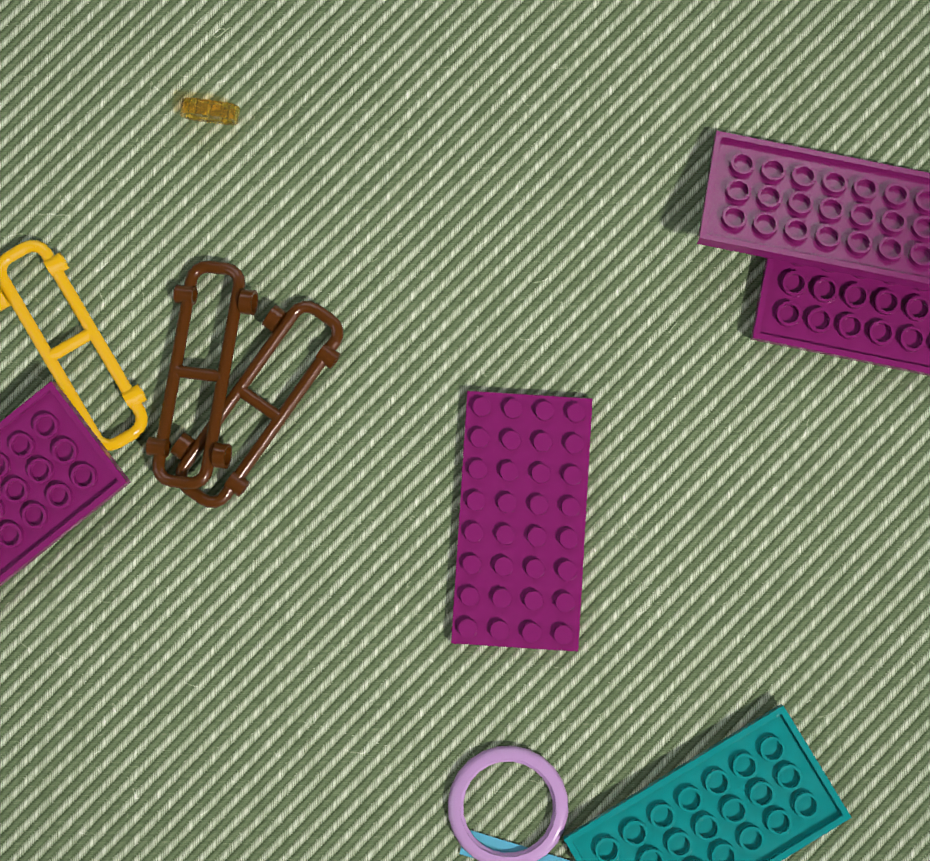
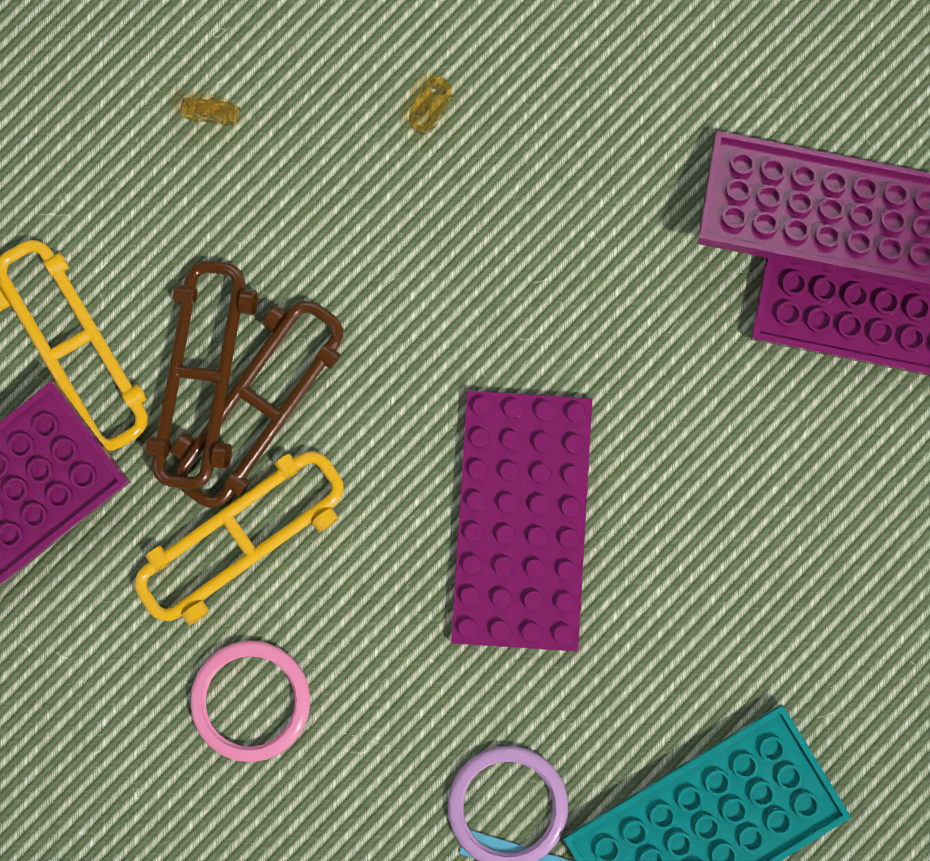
(298, 718): none -> bright pink wedge
(320, 515): none -> yellow bar
(424, 102): none -> clear yellow beam

